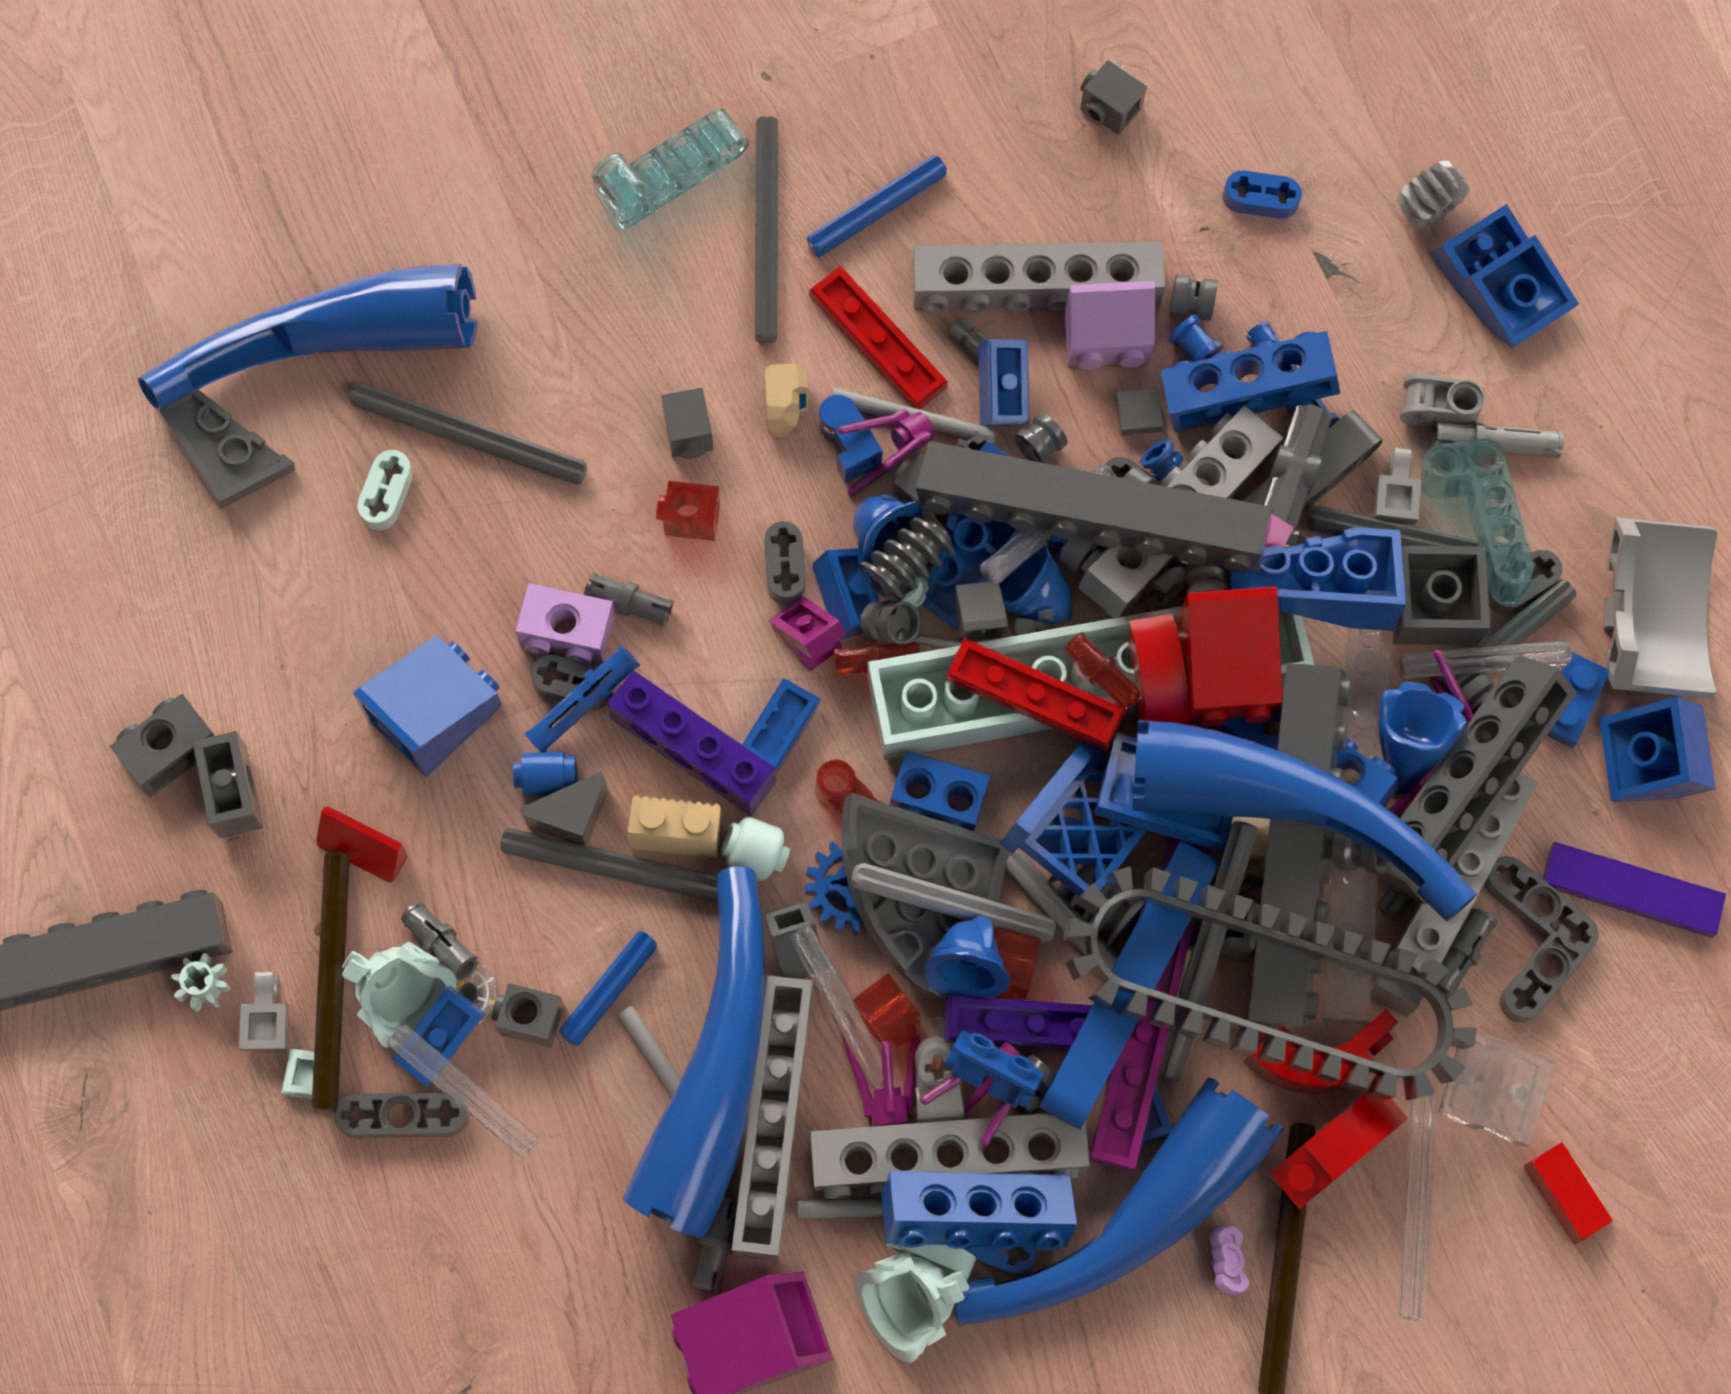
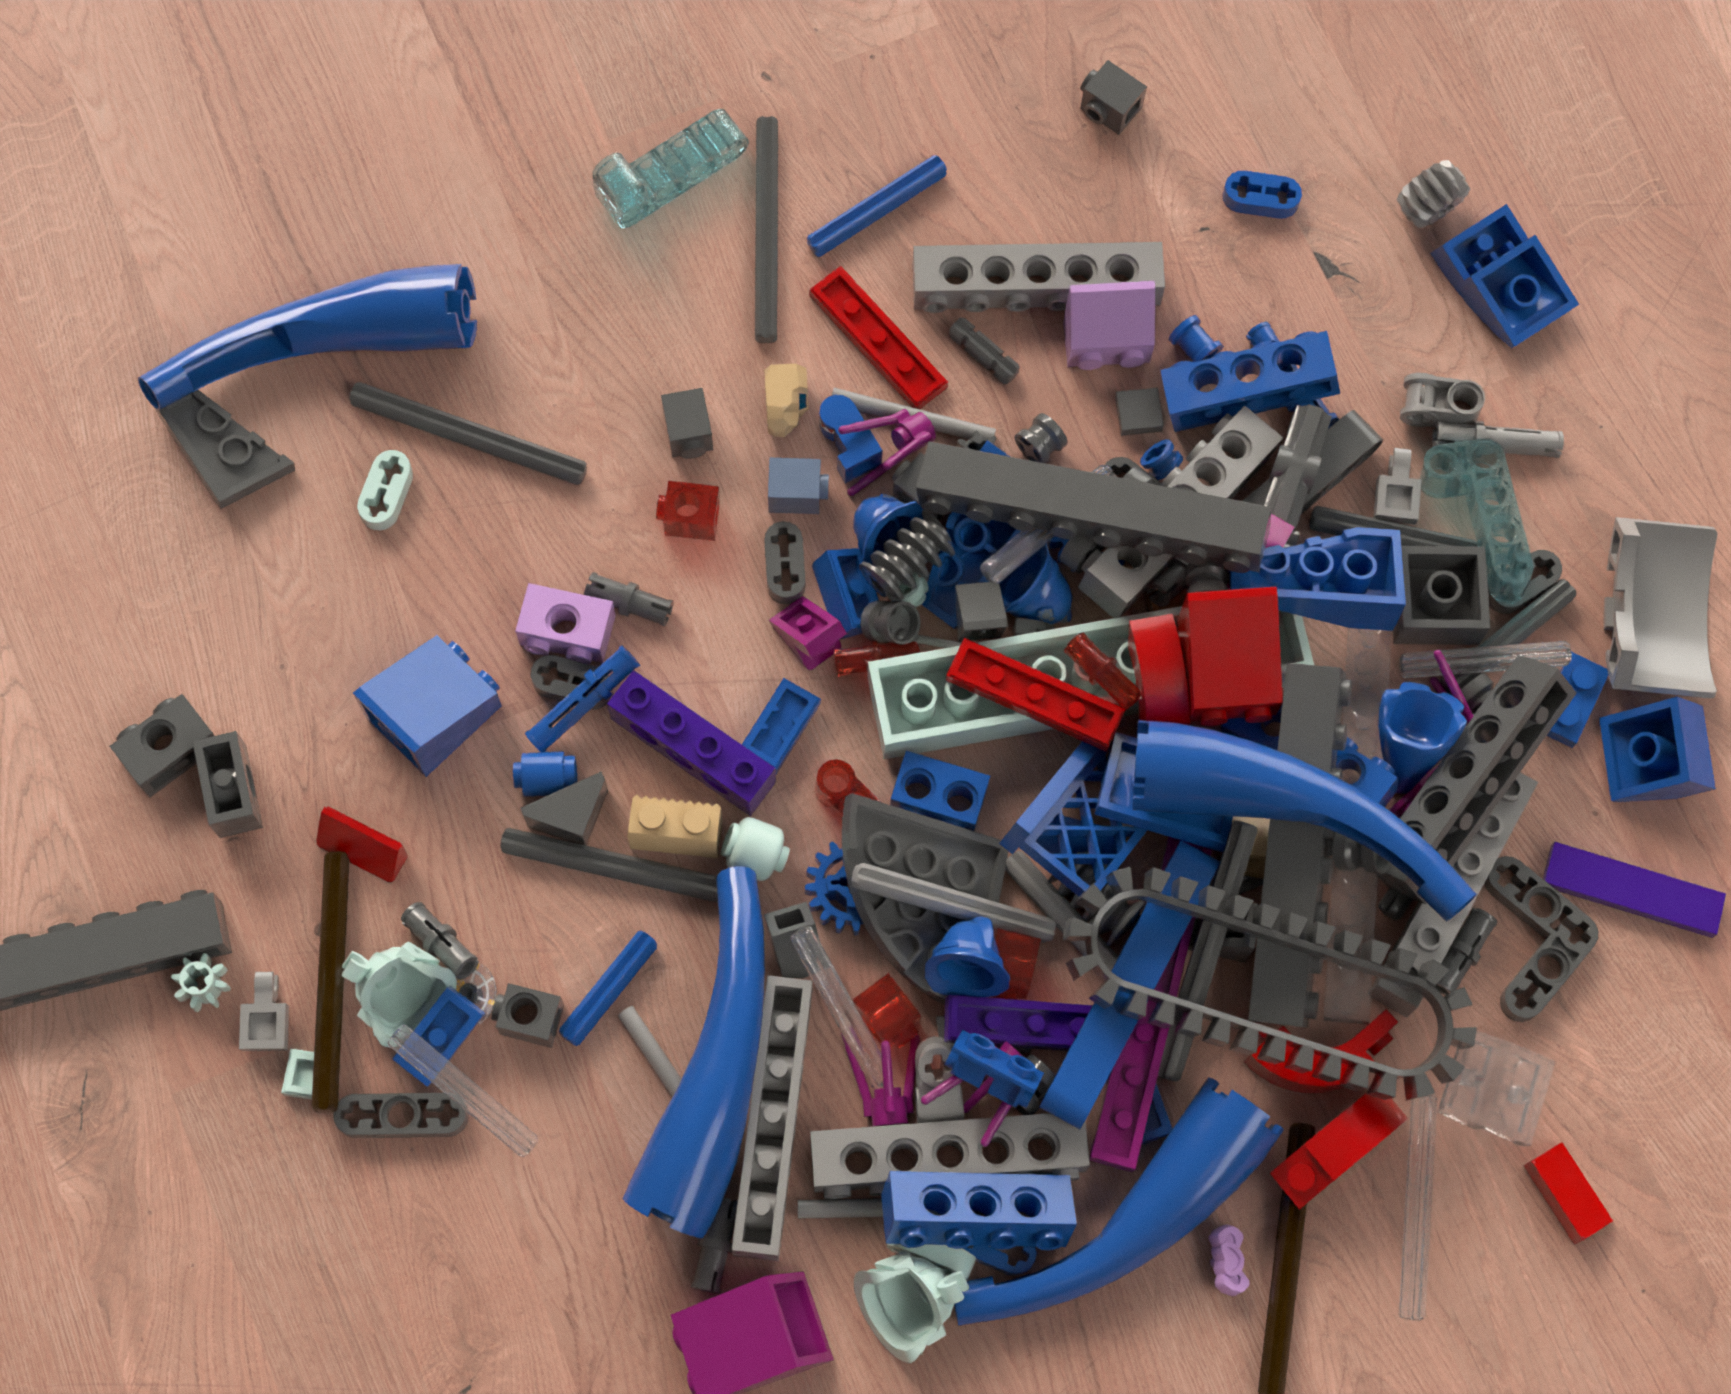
(796, 485): none -> sand blue brick
(1003, 382): blue slope -> none
(1183, 297): dark grey wheel -> none

